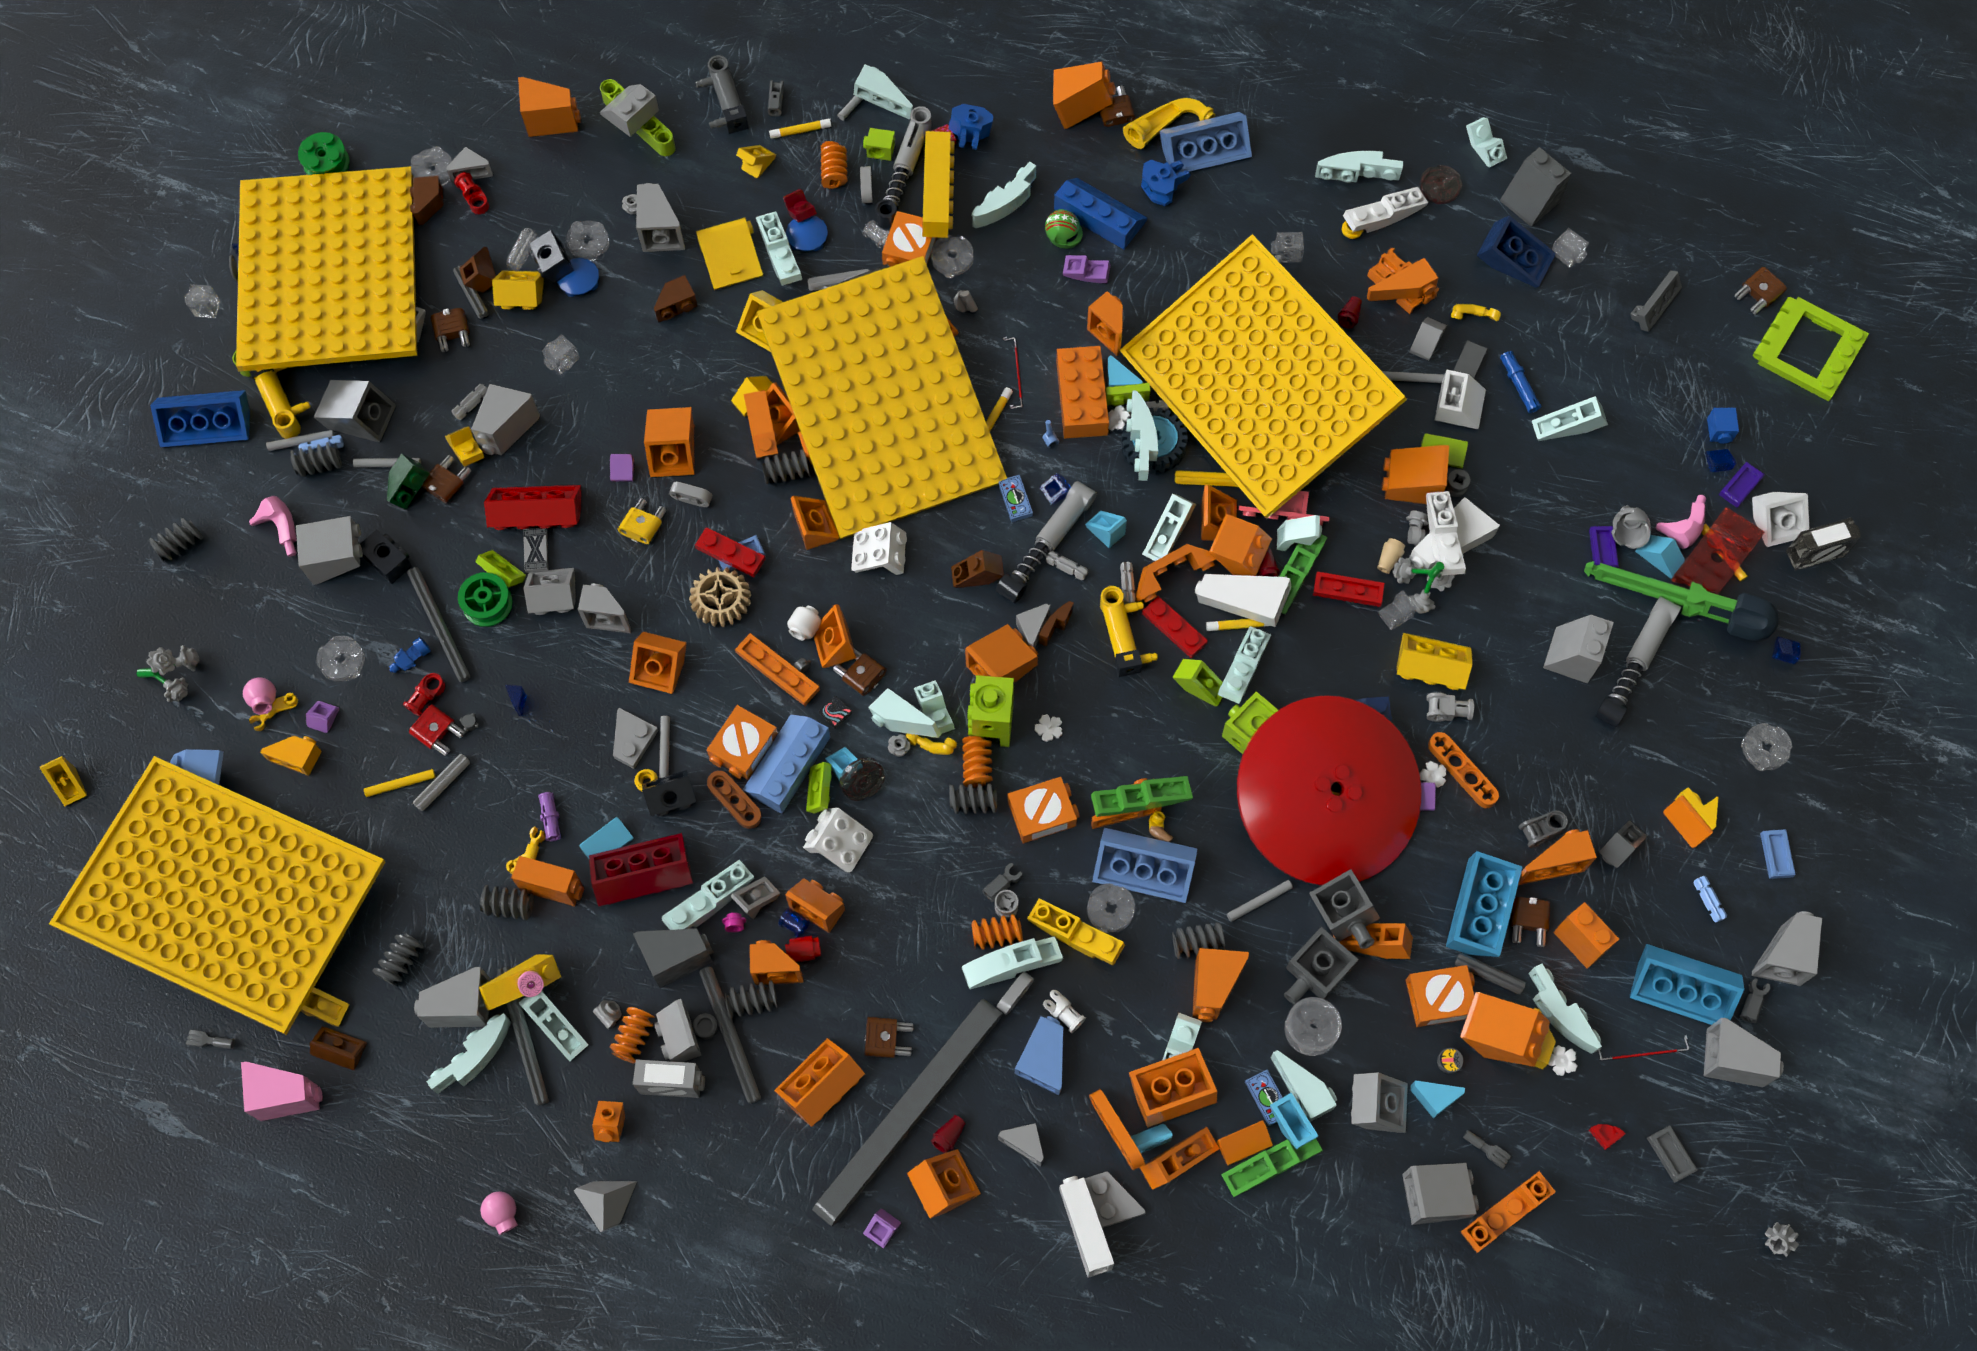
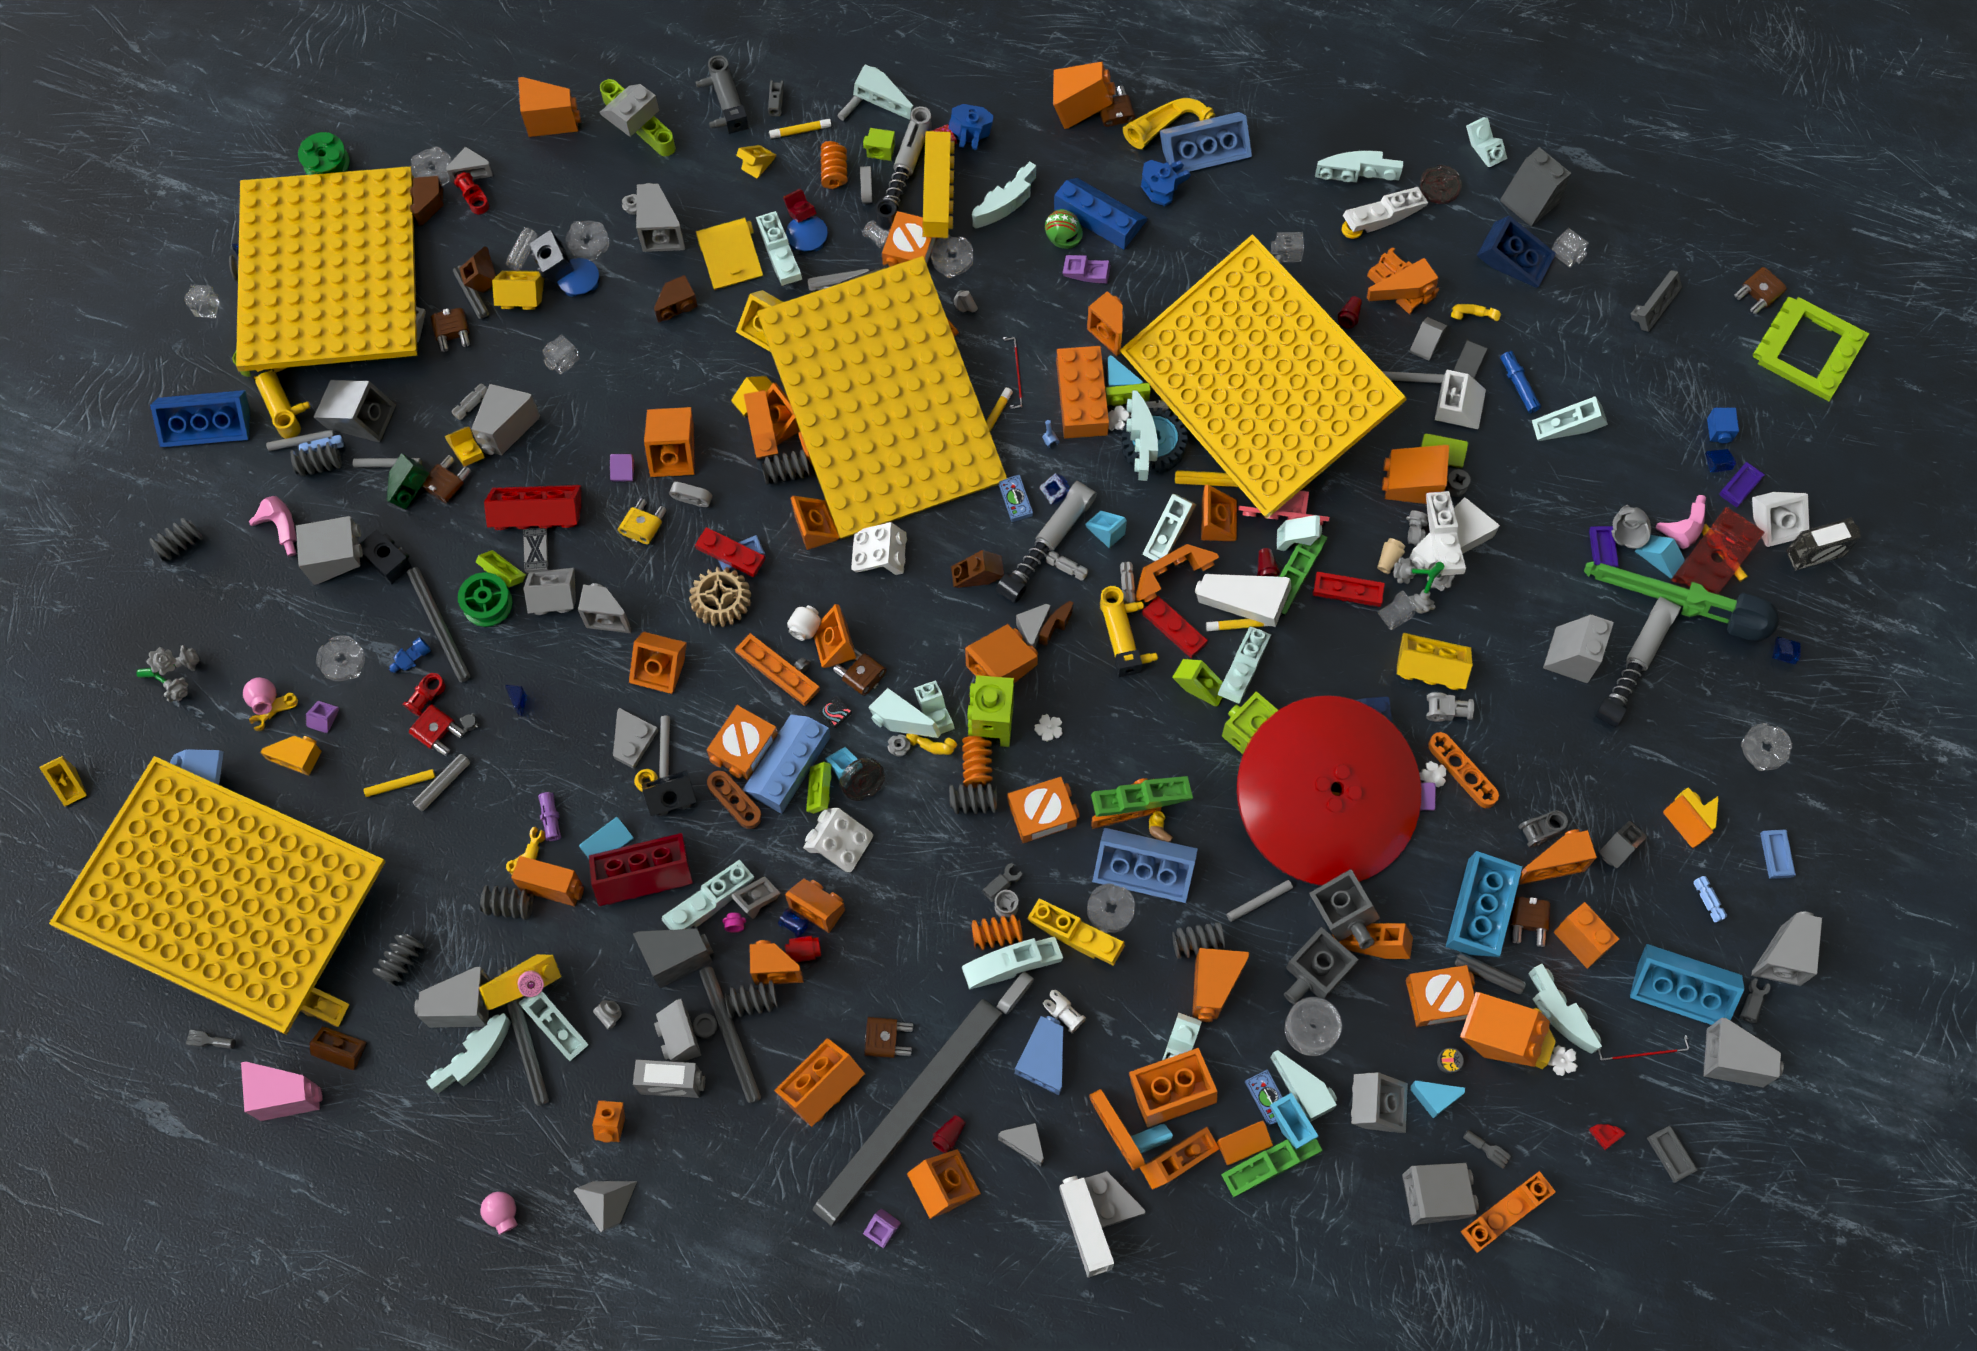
(631, 1033): orange piece -> none
(1240, 546): orange slope -> none
(1781, 1239): light grey gear -> none

